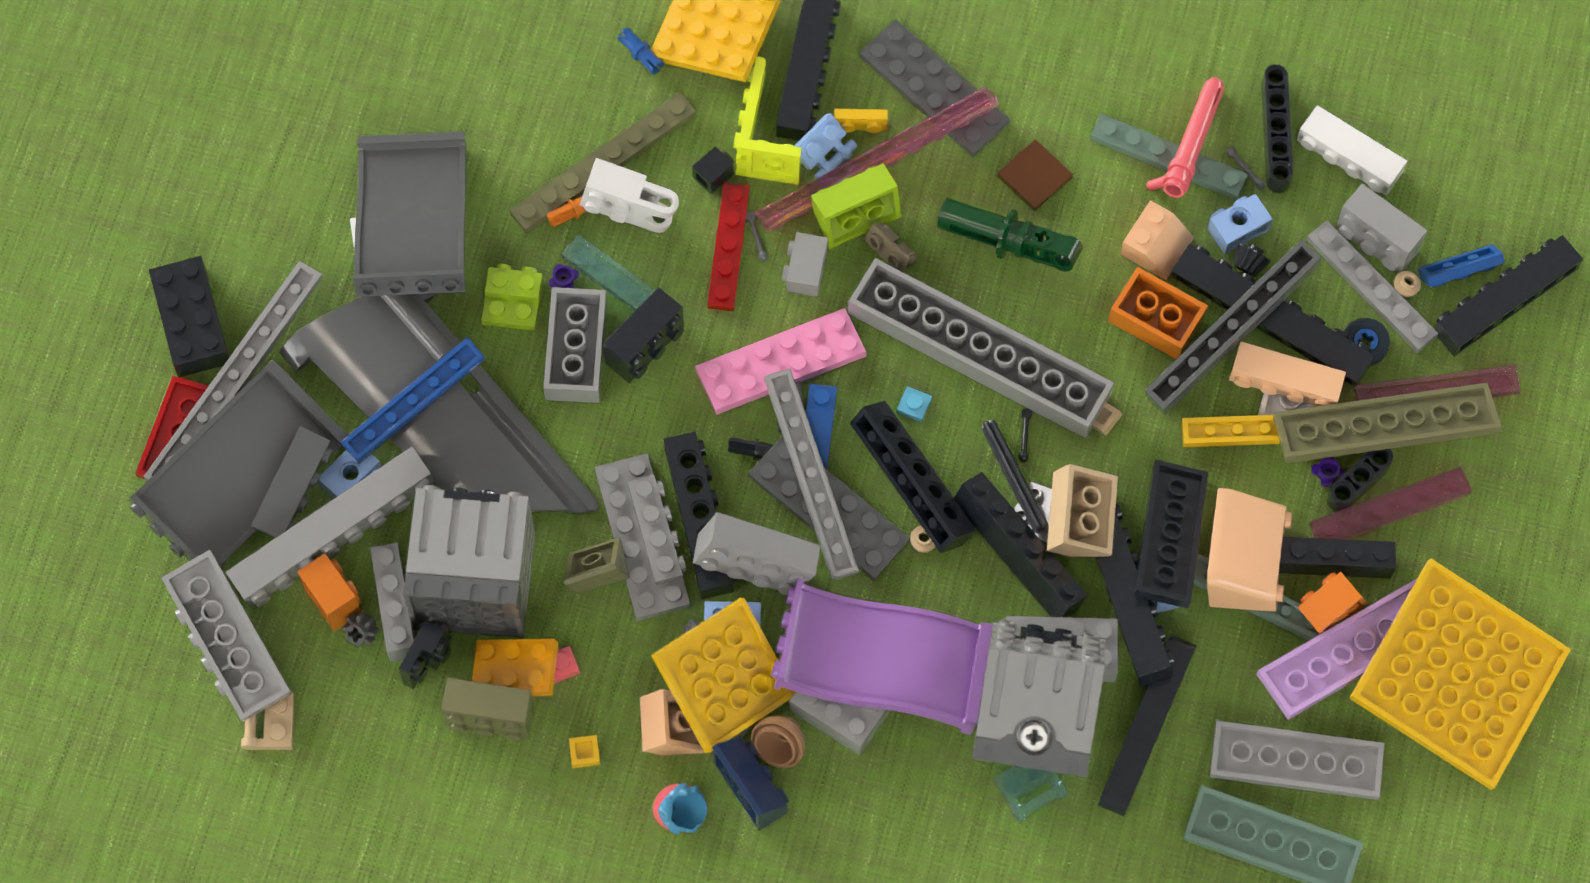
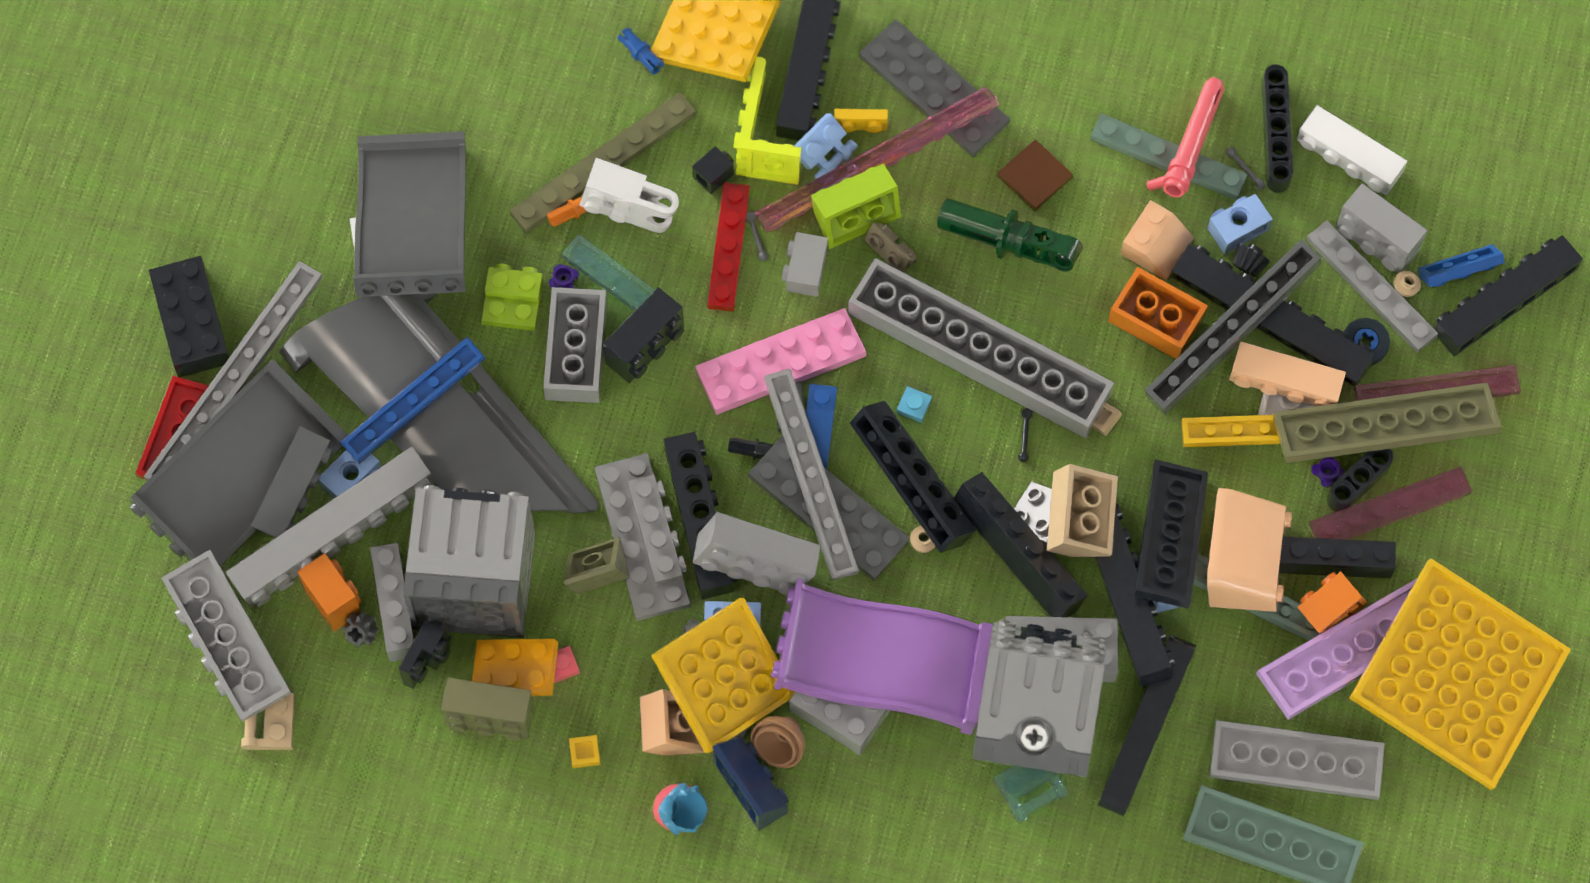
(1014, 476): black axle -> none

